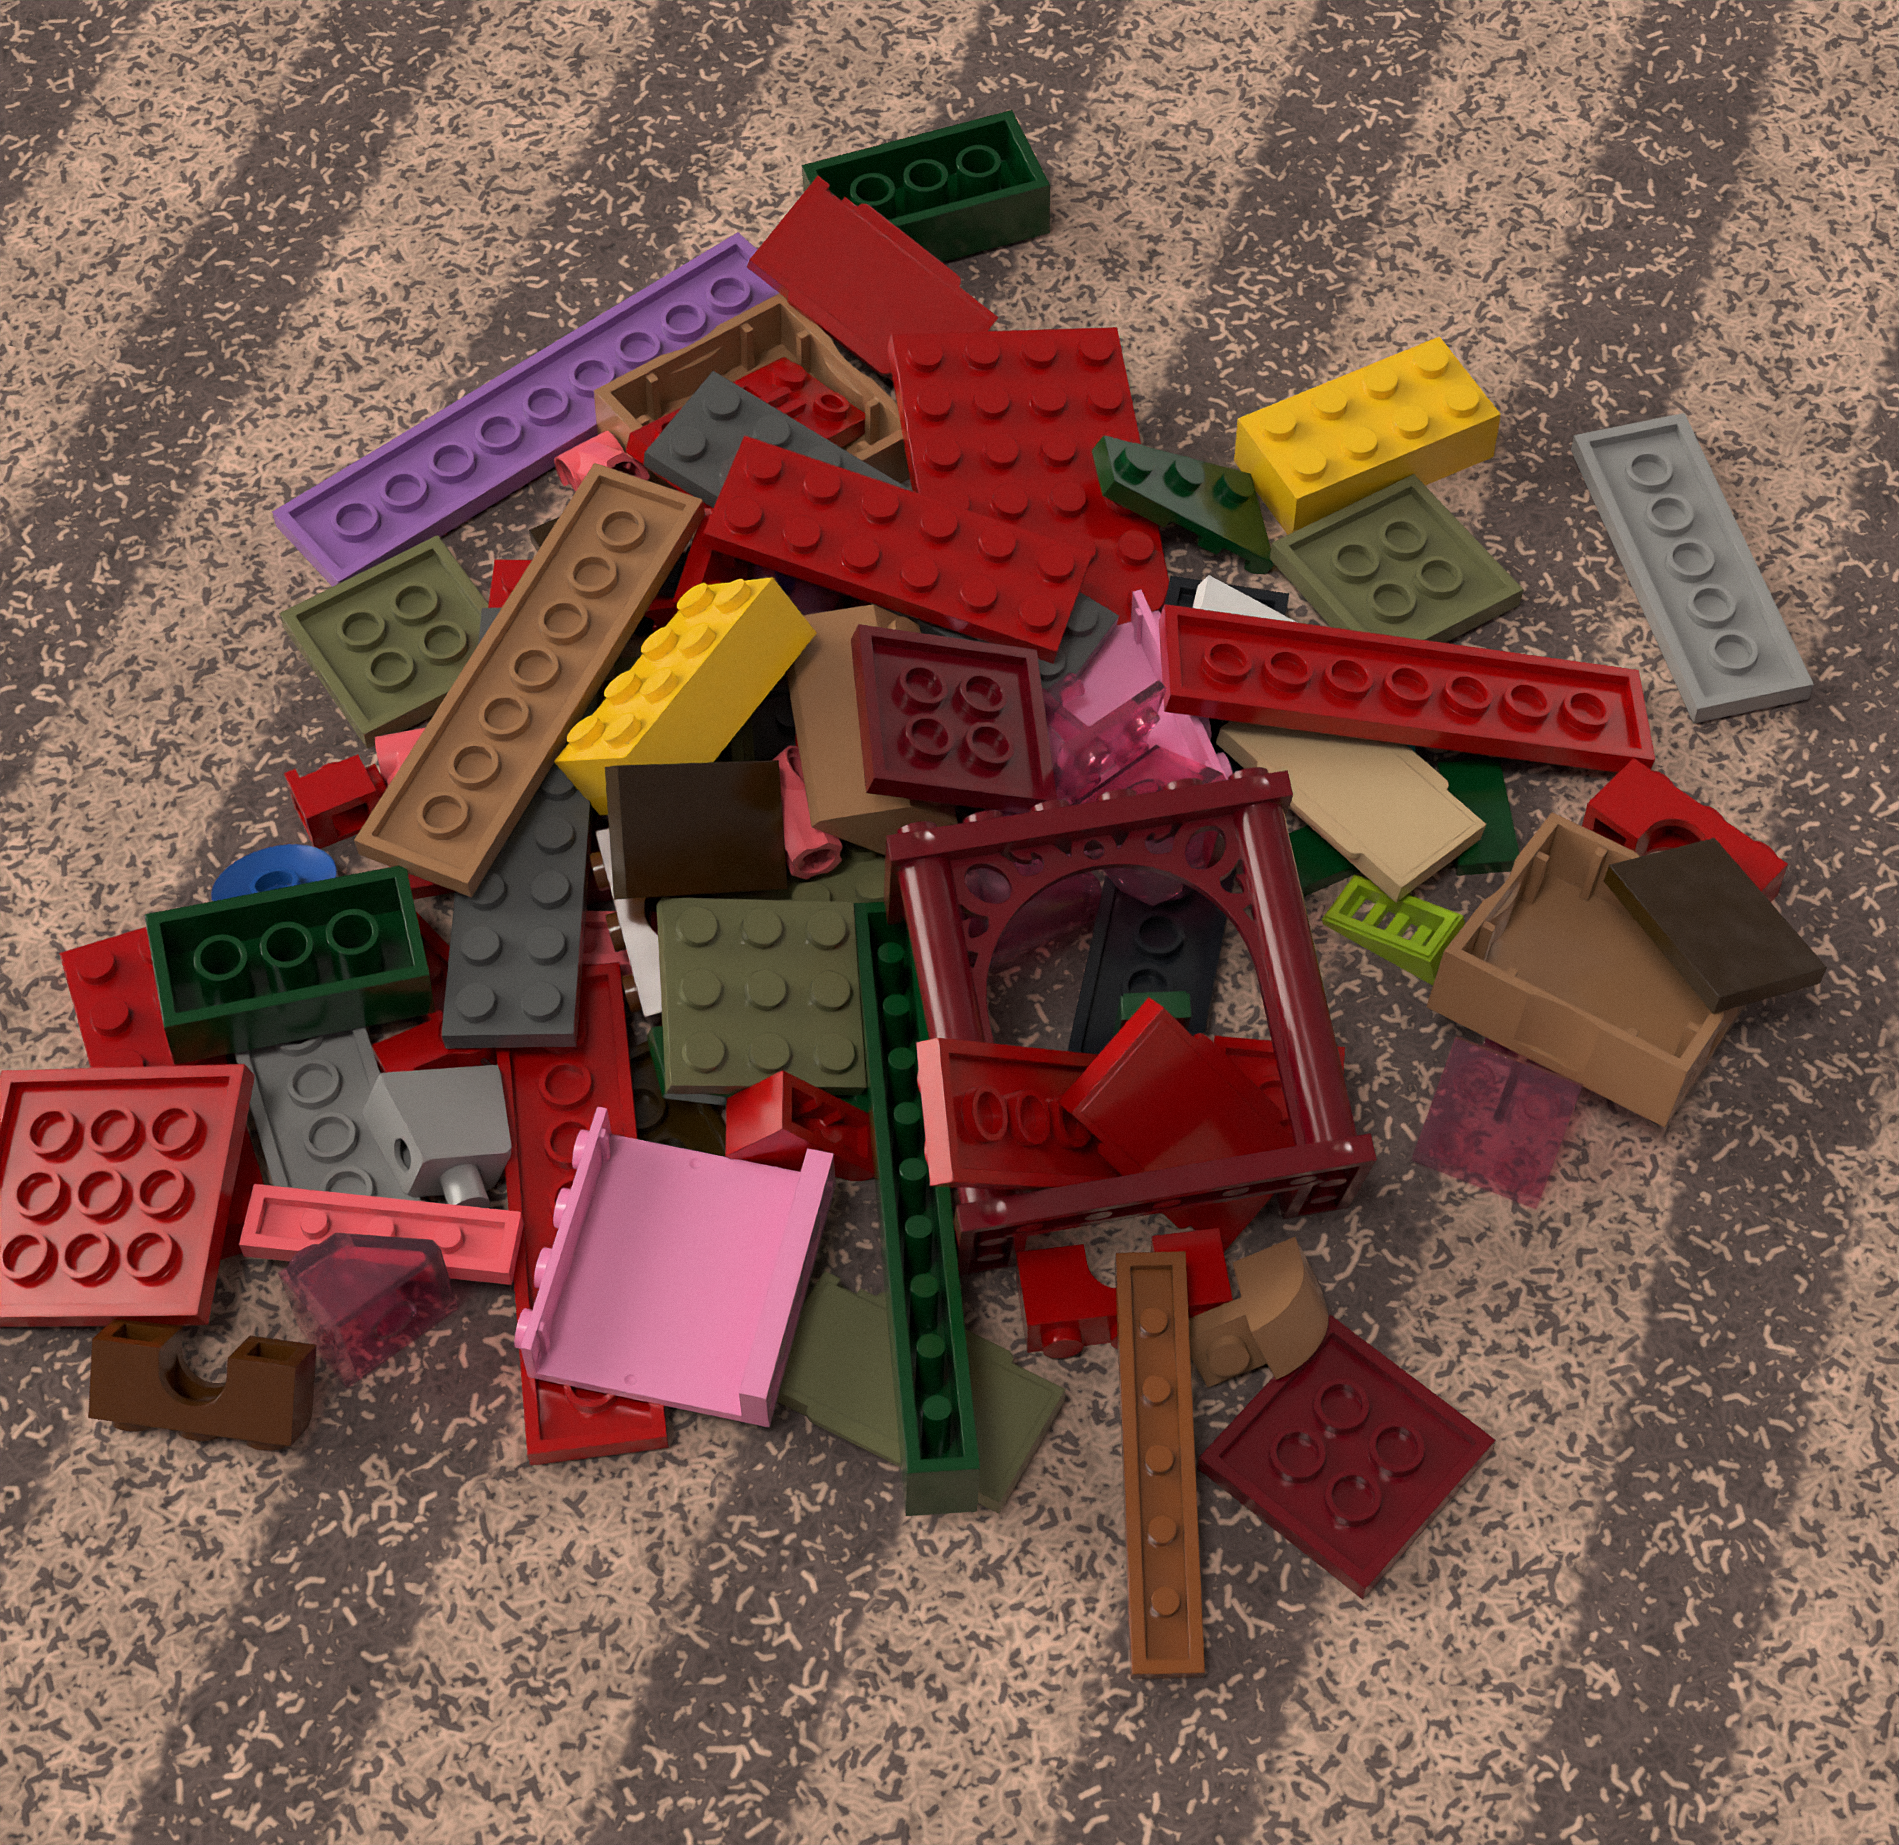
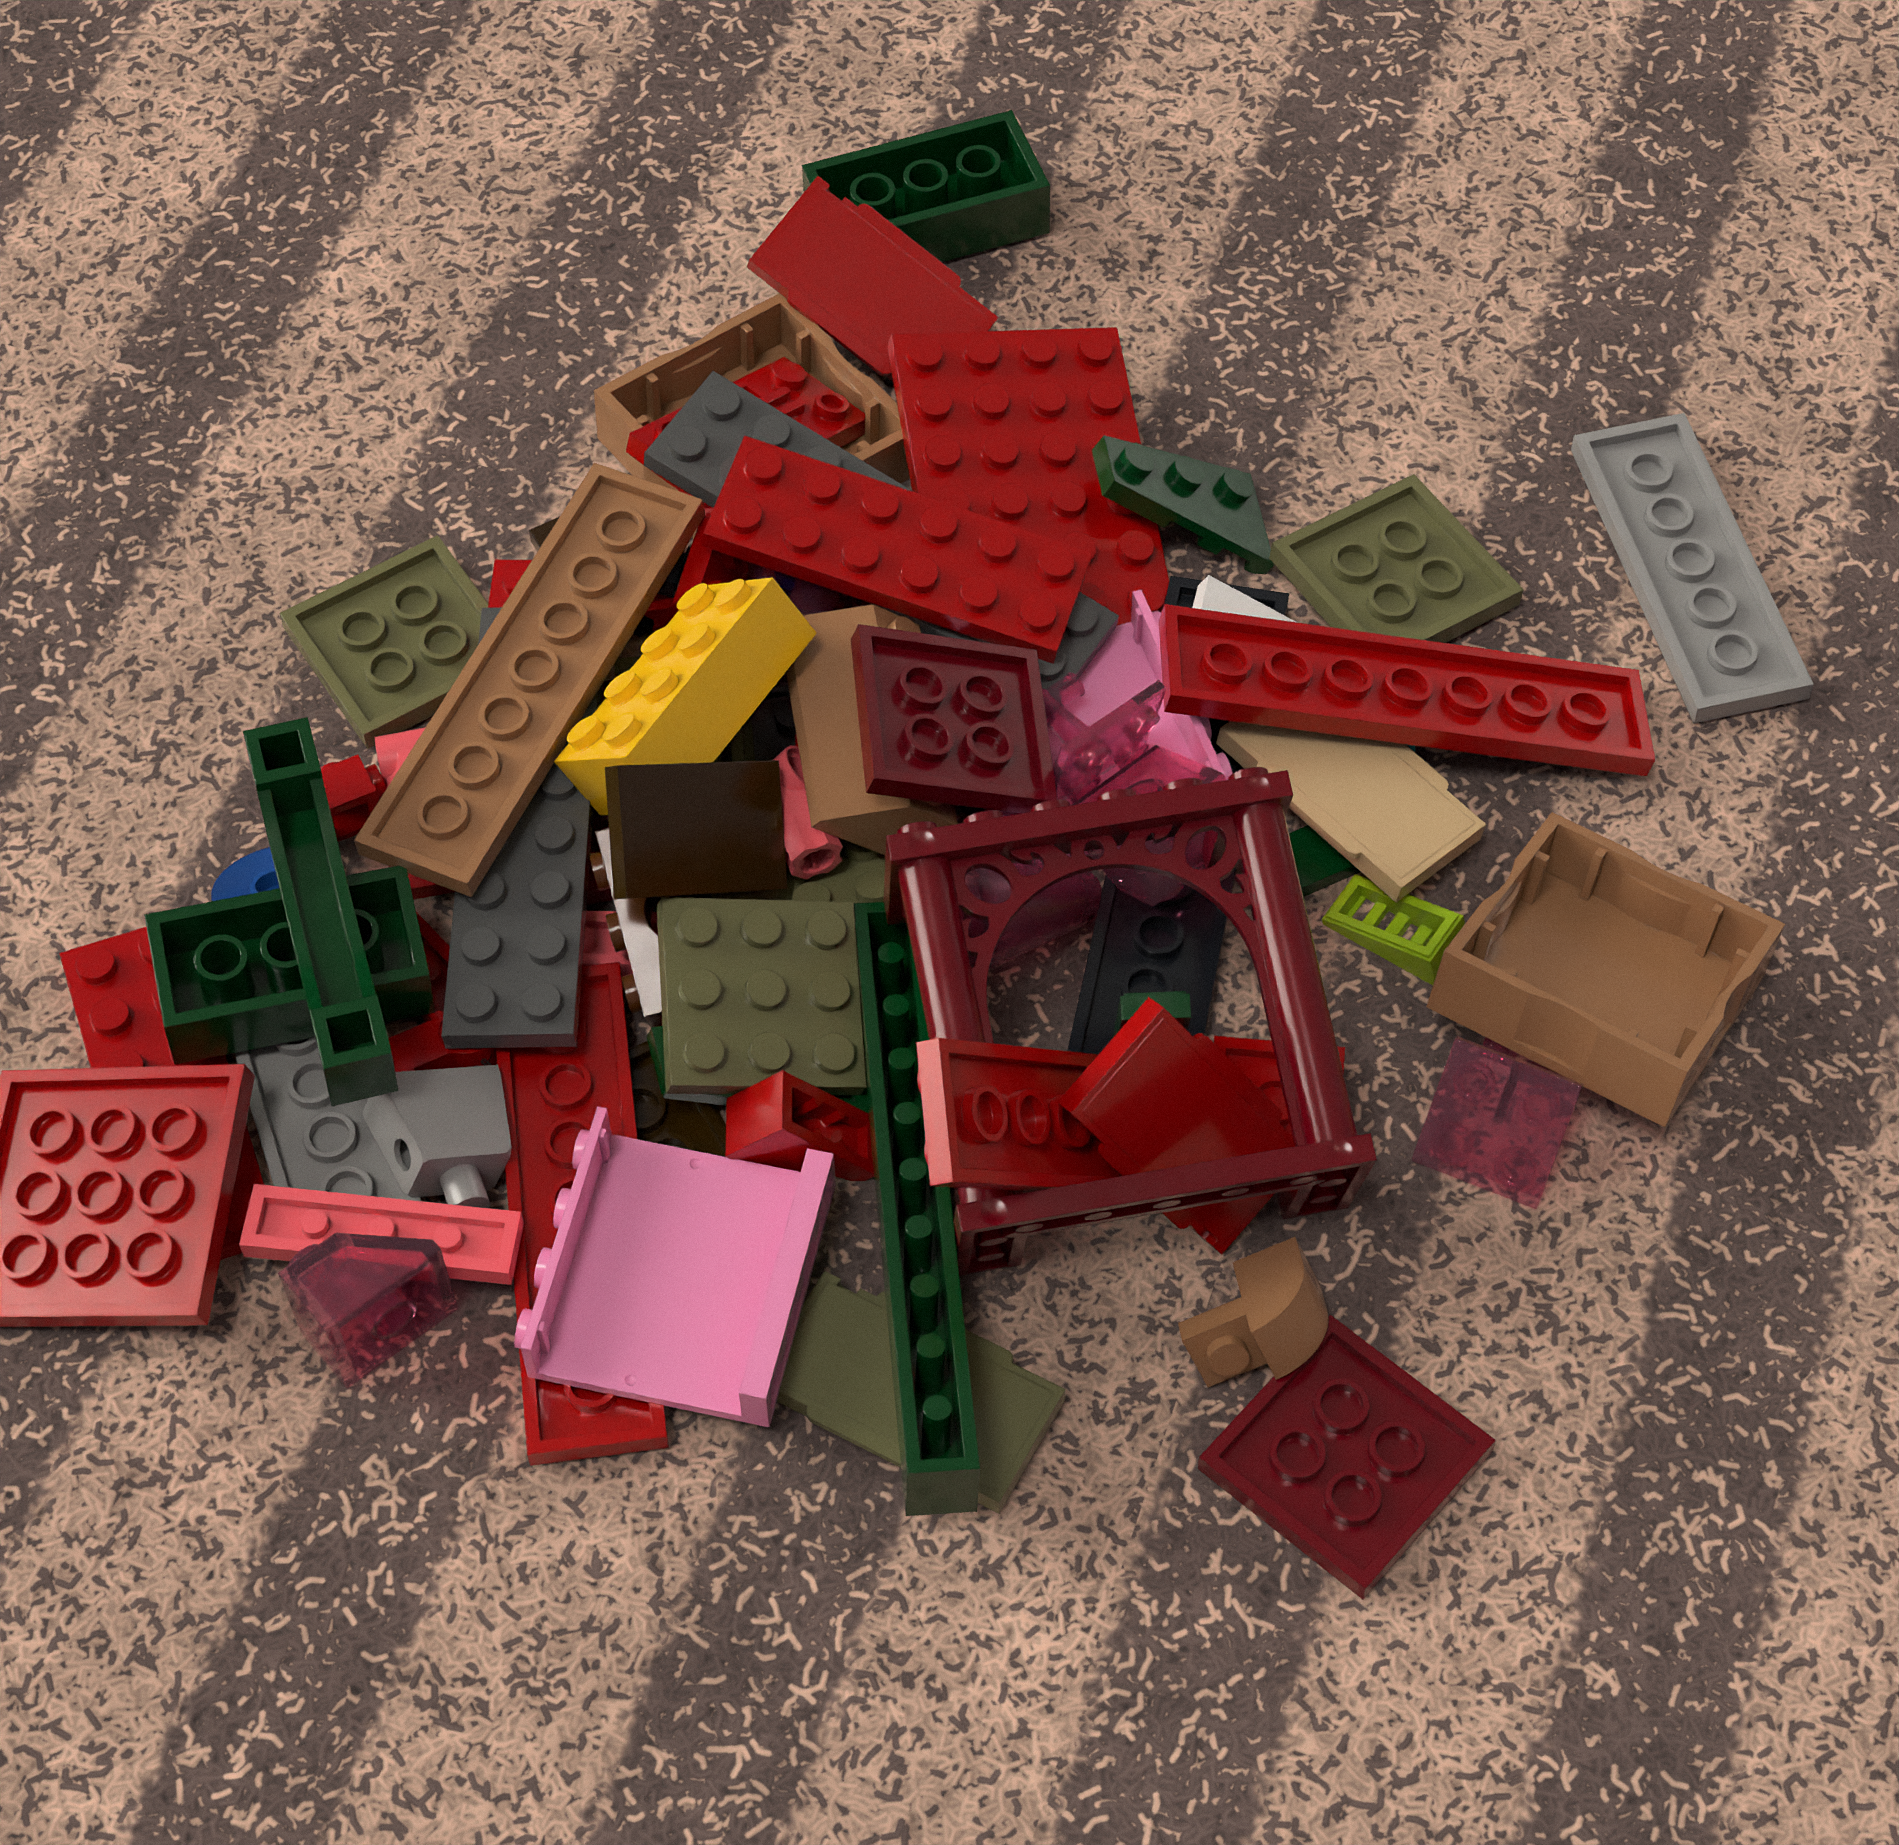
(145, 1384): reddish brown arch -> none
(320, 913): none -> dark green arch
(511, 424): medium lavender plate -> none
(602, 449): coral piece -> none
(1071, 1309): red arch -> none
(1158, 1466): dark orange plate -> none
(1366, 433): yellow brick -> none
(1482, 790): dark green tile -> none
(1653, 815): red arch -> none
(1714, 925): dark brown tile -> none

